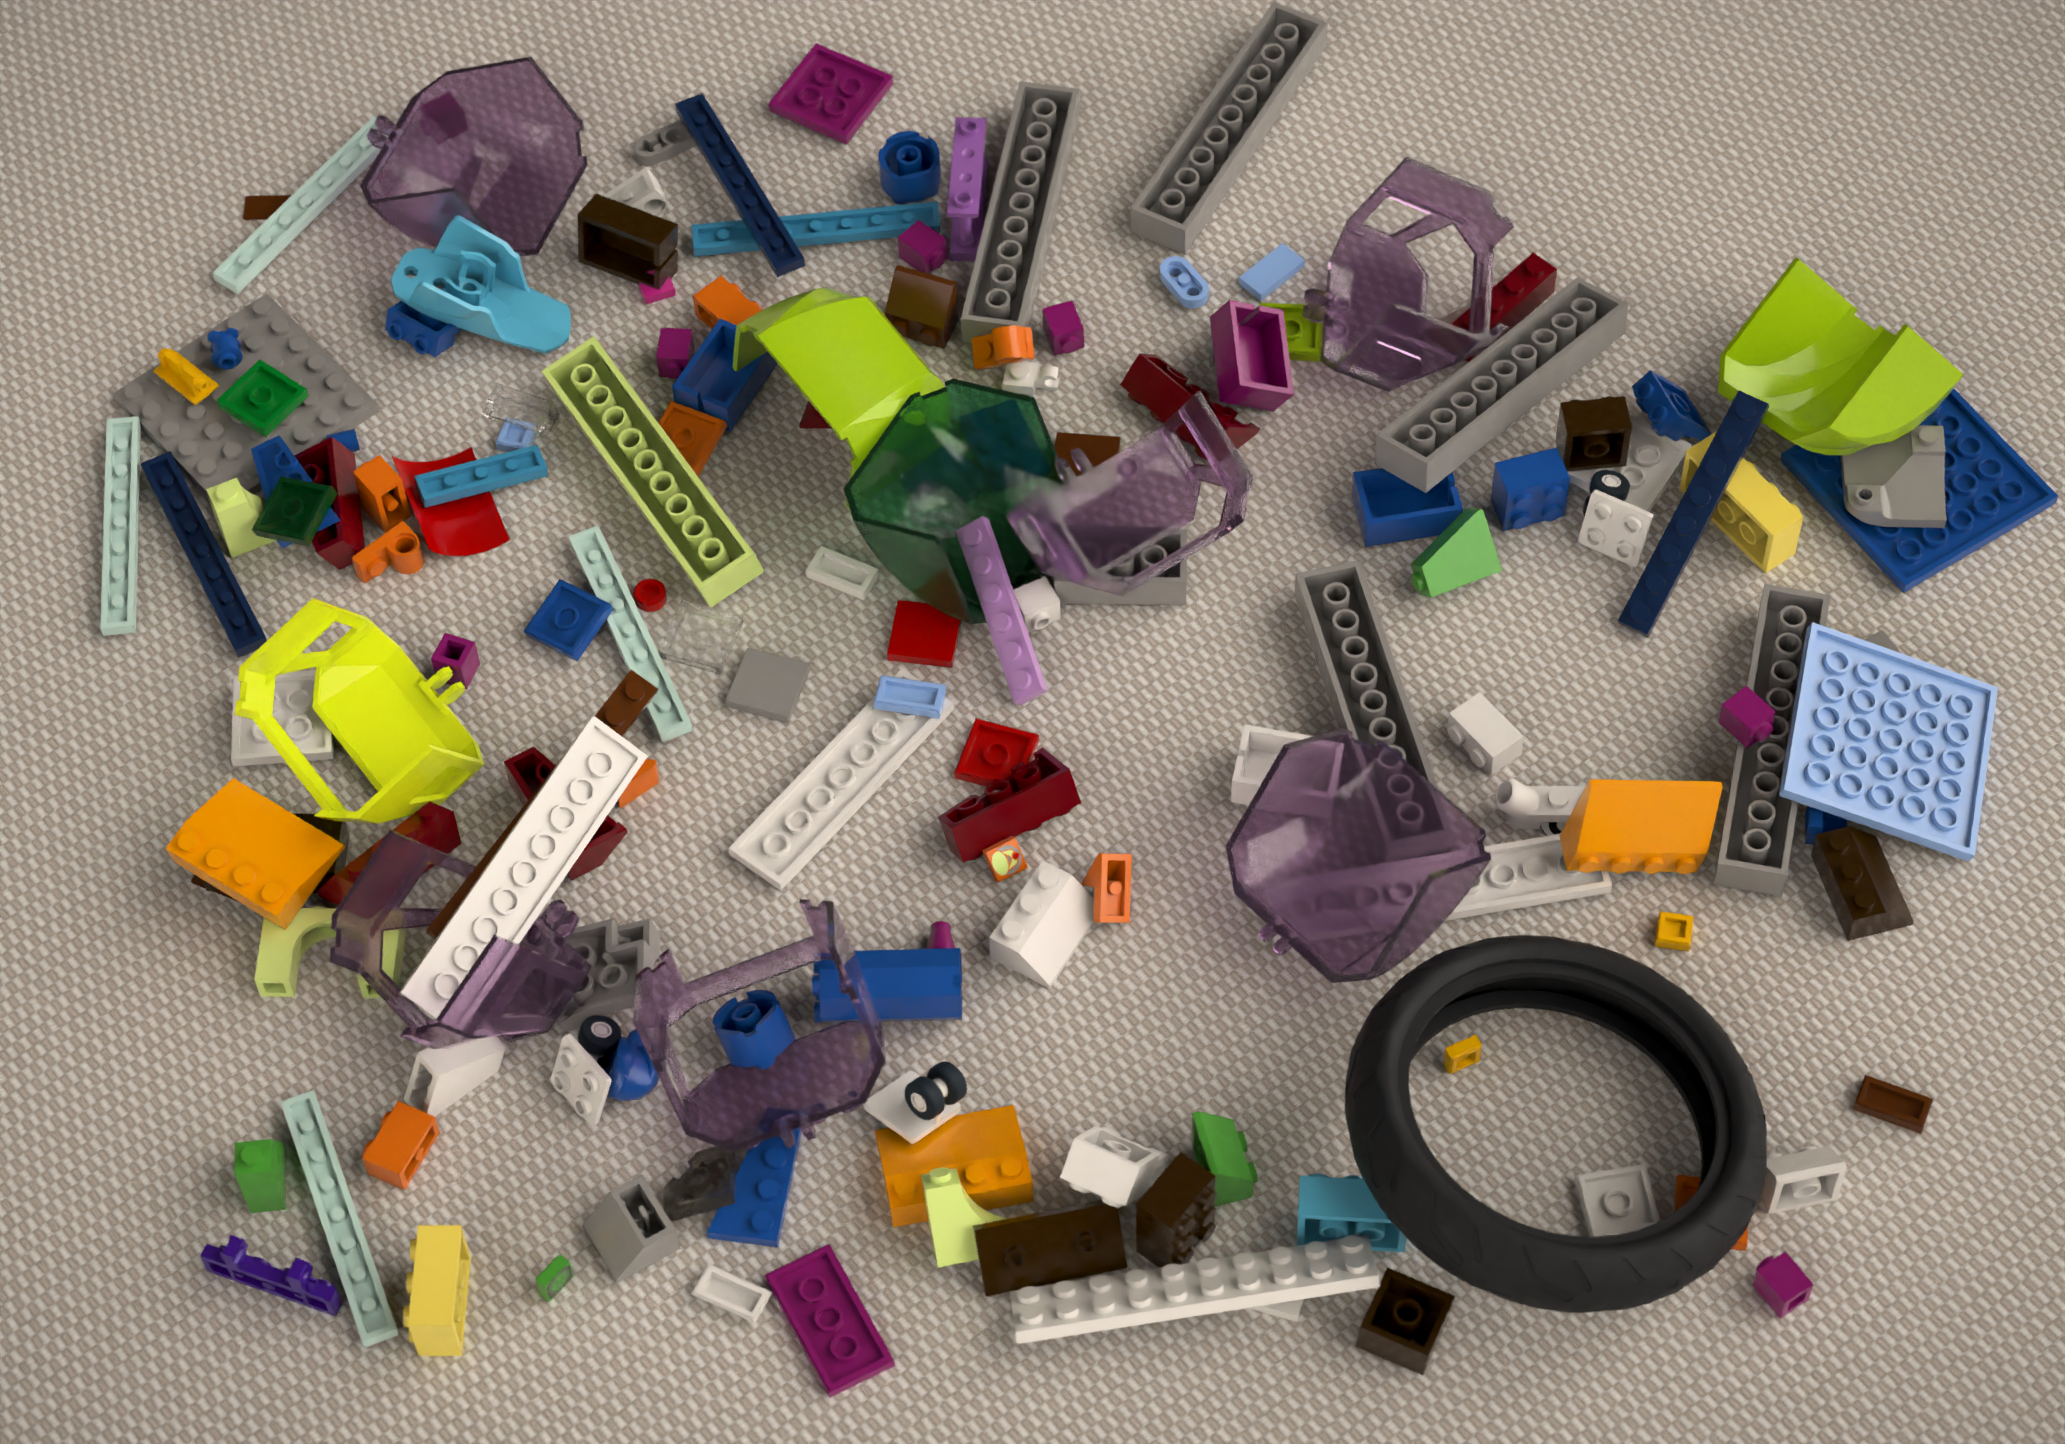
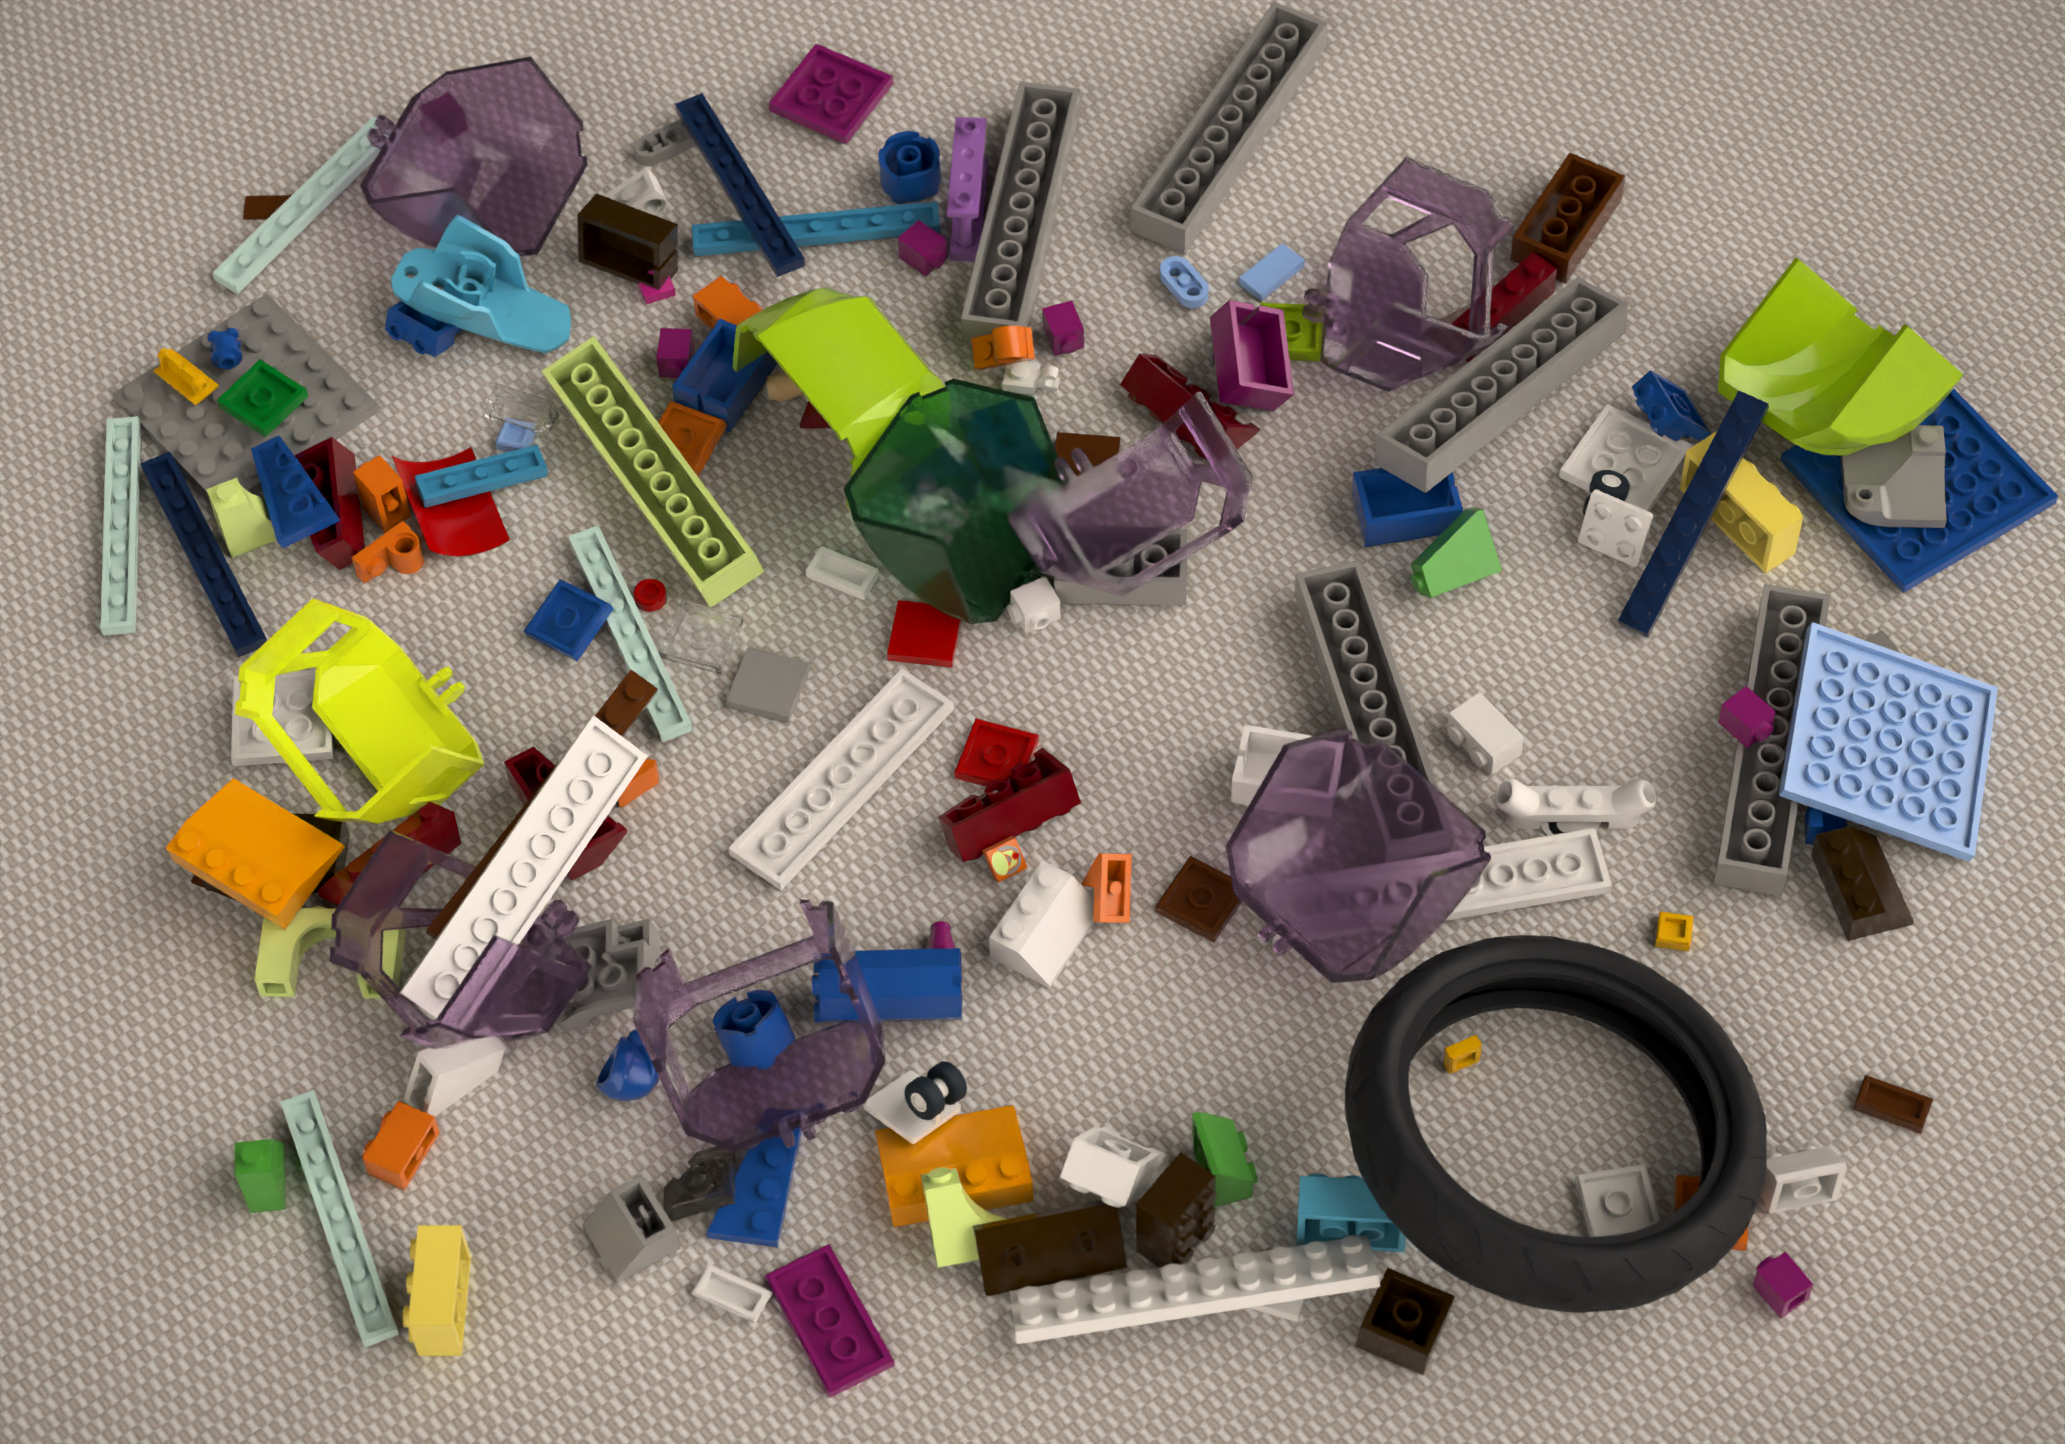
(291, 1283): dark purple hinge -> none
(294, 511): dark green tile -> none
(347, 438): blue hinge -> none
(459, 655): magenta brick -> none
(554, 1277): bright green tile -> none
(581, 1063): white plate -> none
(781, 387): none -> tan cone
(910, 696): light blue tile -> none
(922, 306): reddish brown slope -> none
(1001, 611): lavender plate -> none
(1199, 899): none -> reddish brown tile
(1530, 489): blue brick -> none
(1569, 215): none -> reddish brown brick
(1594, 433): dark brown brick -> none
(1641, 826): light orange slope -> none

